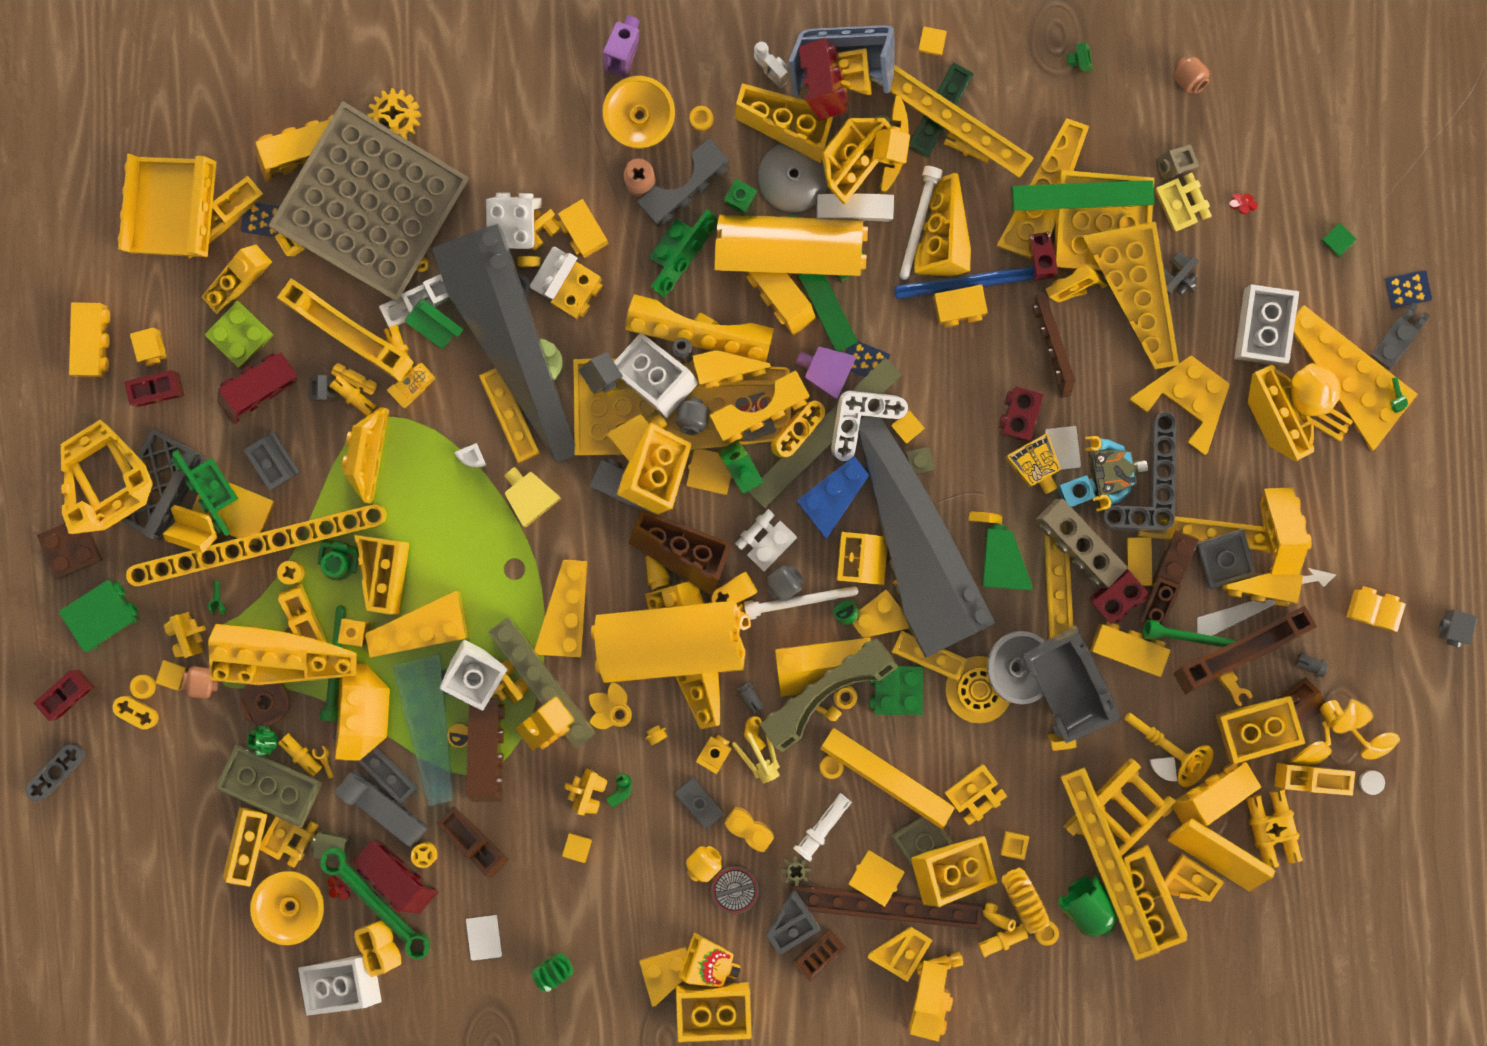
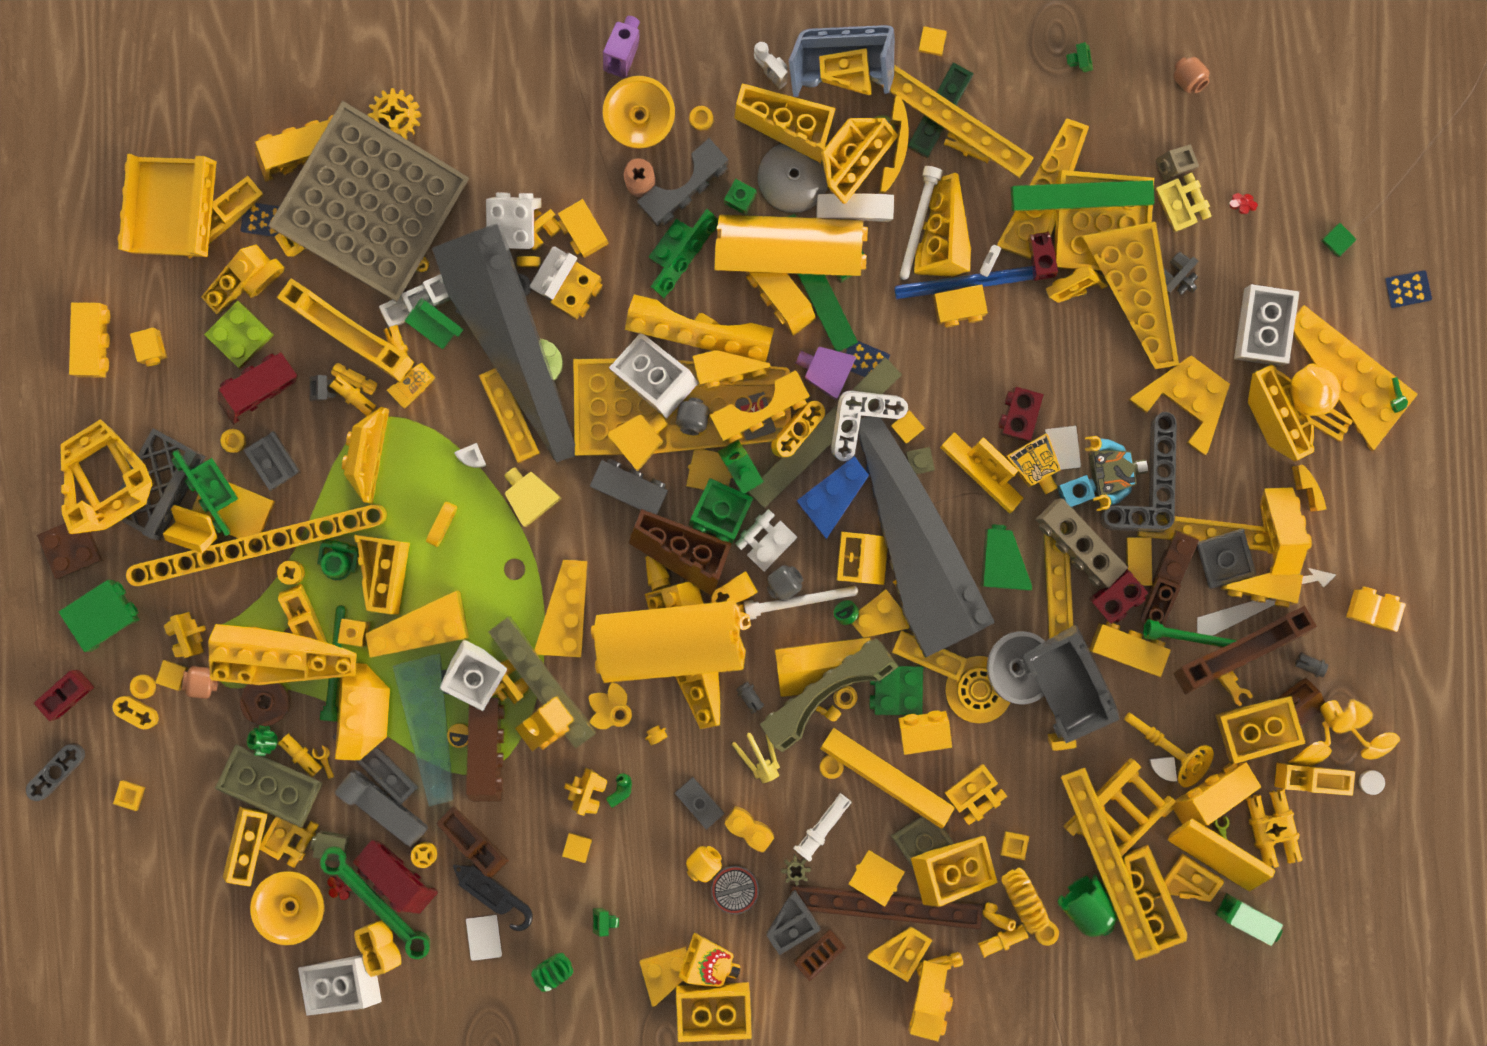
(129, 795): none -> yellow tile
(154, 388): dark red brick -> none
(215, 602): green hand -> none
(233, 440): none -> yellow tile
(263, 278): none -> yellow beam
(441, 524): none -> yellow beam
(492, 894): none -> black plate
(601, 373): dark grey brick -> none
(603, 921): none -> green tile
(655, 470): yellow slope -> none
(683, 353): dark grey pin -> none
(714, 763): yellow brick -> none
(720, 511): none -> green plate
(753, 726): yellow arm -> none
(823, 79): dark red wedge -> none
(891, 146): yellow brick -> none
(925, 732): none -> yellow brick
(985, 517): yellow tile -> none
(987, 468): none -> yellow bracket
(990, 260): none -> white tile
(1055, 348): reddish brown wing -> none
(1222, 830): none -> lime hand
(1249, 920): none -> slope
(1305, 480): none -> yellow slope
(1398, 338): dark grey hinge -> none
(1457, 628): dark grey brick -> none

